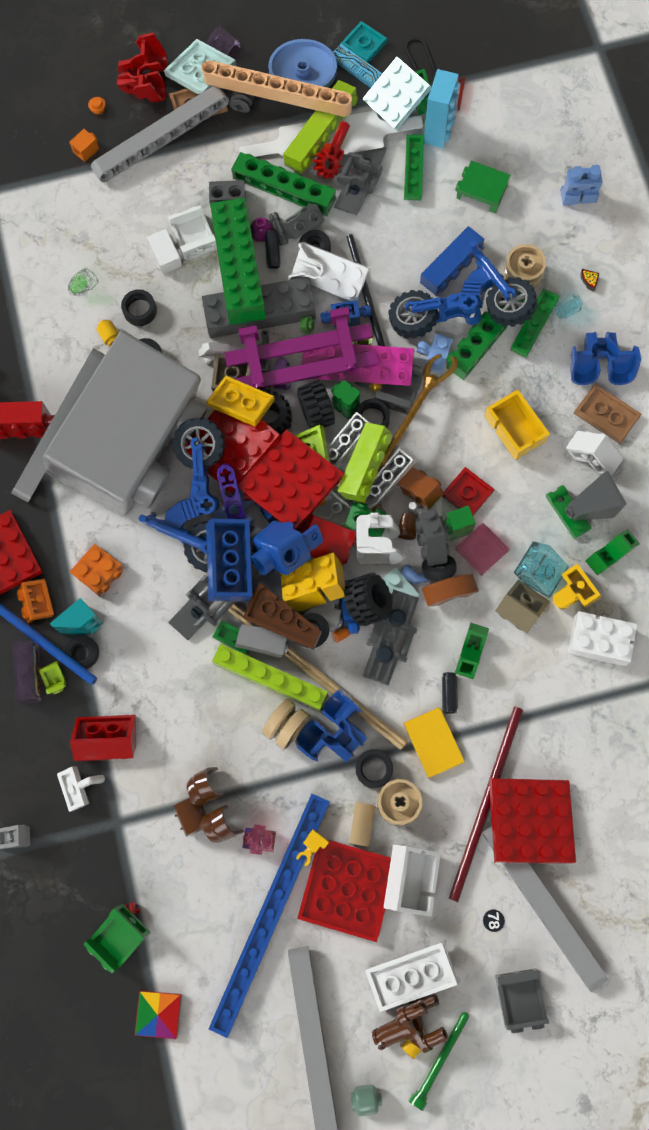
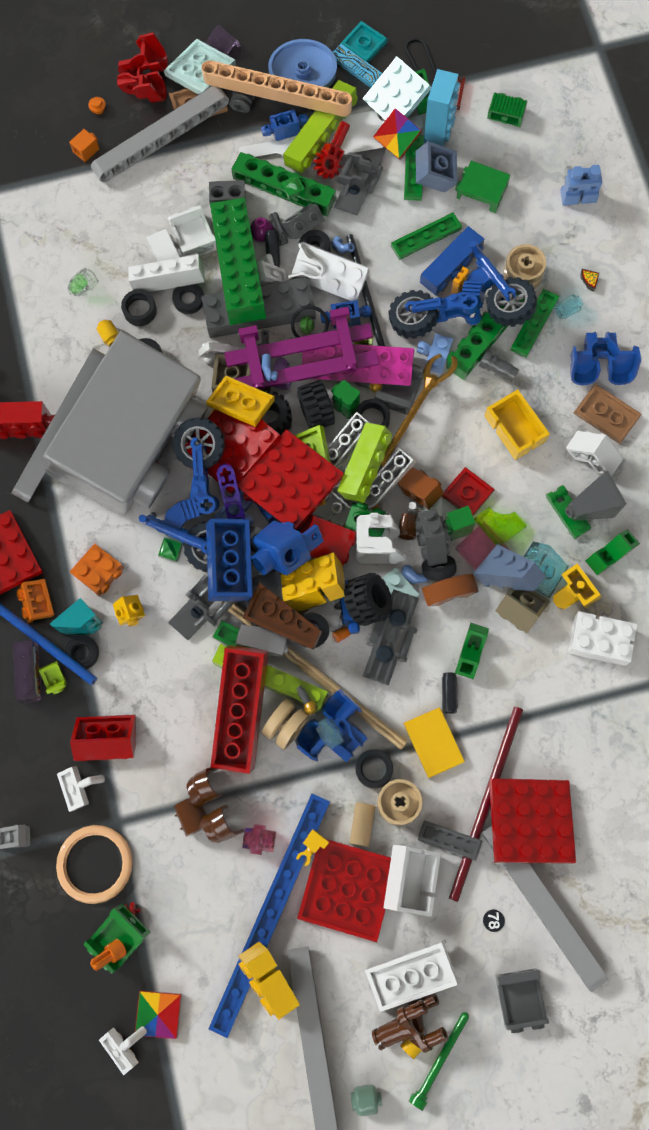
(94, 898): none -> light nougat wedge
(113, 952): none -> orange piece
(119, 1049): none -> white plate
(128, 610): none -> yellow brick
(167, 274): none -> white brick
(170, 549): none -> green tile
(190, 308): none -> black tyre
(239, 709): none -> red brick
(266, 367): none -> medium blue arm
(267, 981): none -> yellow piece
(269, 272): none -> white plate
(284, 125): none -> blue piece
(293, 187): none -> green tile
(306, 308): none -> black tyre
(309, 706): none -> piece
(329, 733): none -> clear light blue brick
(342, 248): none -> medium blue arm
(397, 133): none -> tile
(426, 236): none -> green plate
(436, 167): none -> sand blue brick
(450, 840): none -> dark grey plate
(459, 281): none -> light orange tile
(500, 367): none -> dark grey axle
(500, 526): none -> clear neon green tile
(507, 109): none -> green brick
(509, 569): none -> sand blue wedge

